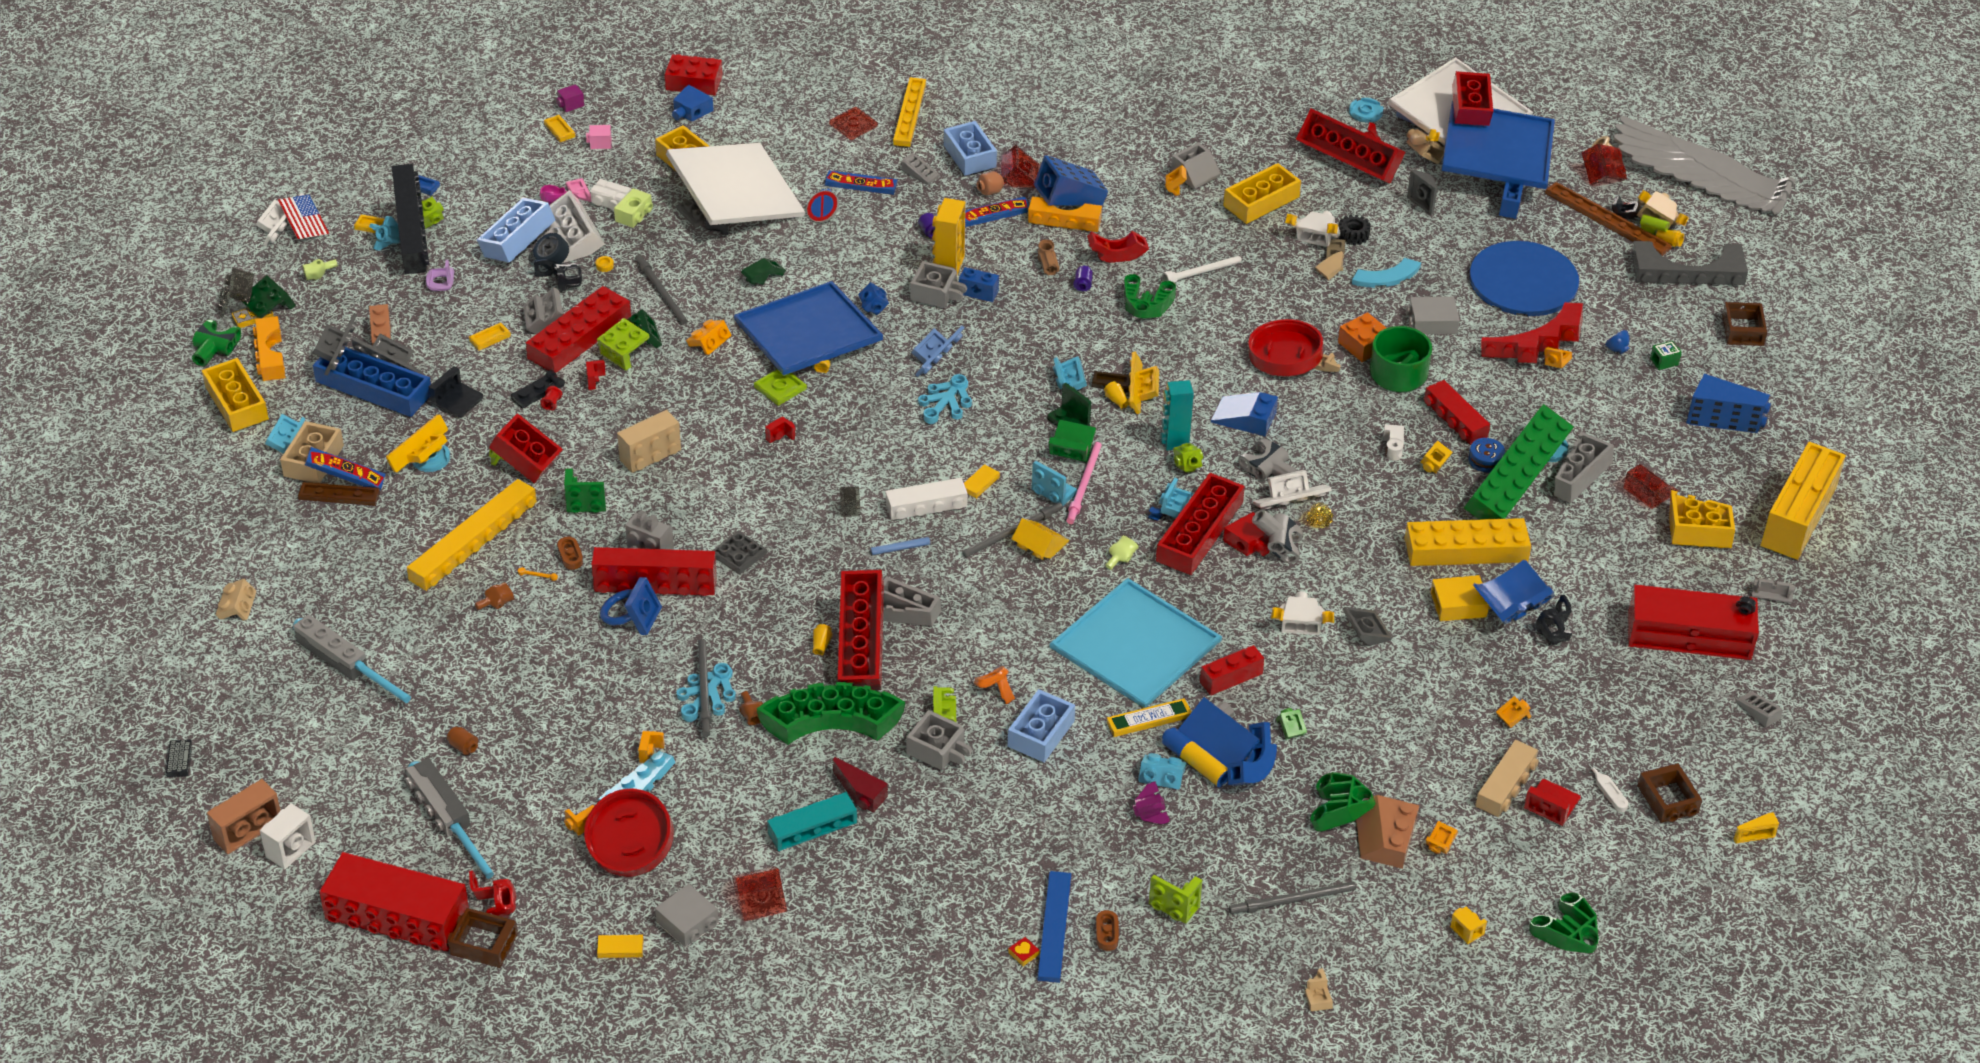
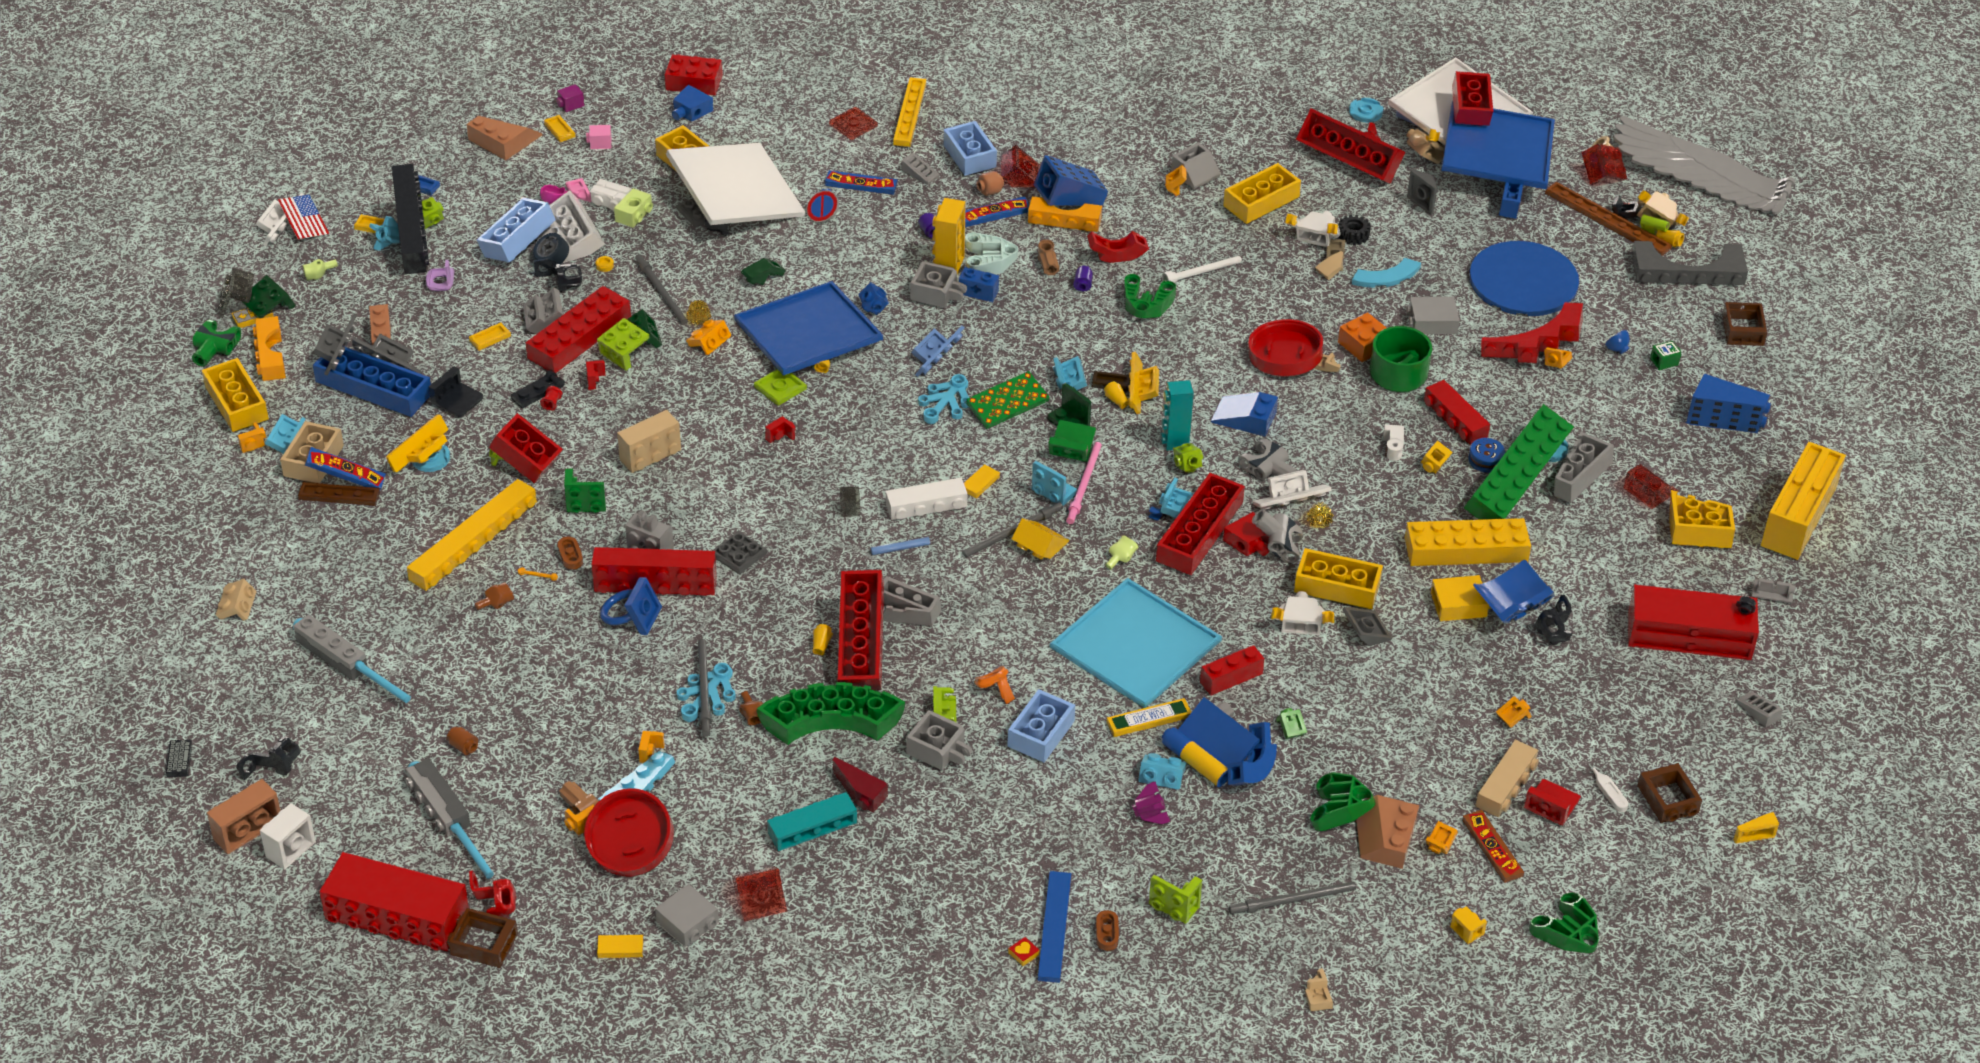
(253, 439): none -> light orange bracket
(276, 758): none -> black piece
(499, 136): none -> nougat wedge
(577, 797): none -> medium nougat piece
(698, 312): none -> clear yellow piece
(993, 253): none -> light aqua connector
(1007, 400): none -> green tile
(1338, 578): none -> yellow brick
(1493, 846): none -> tile

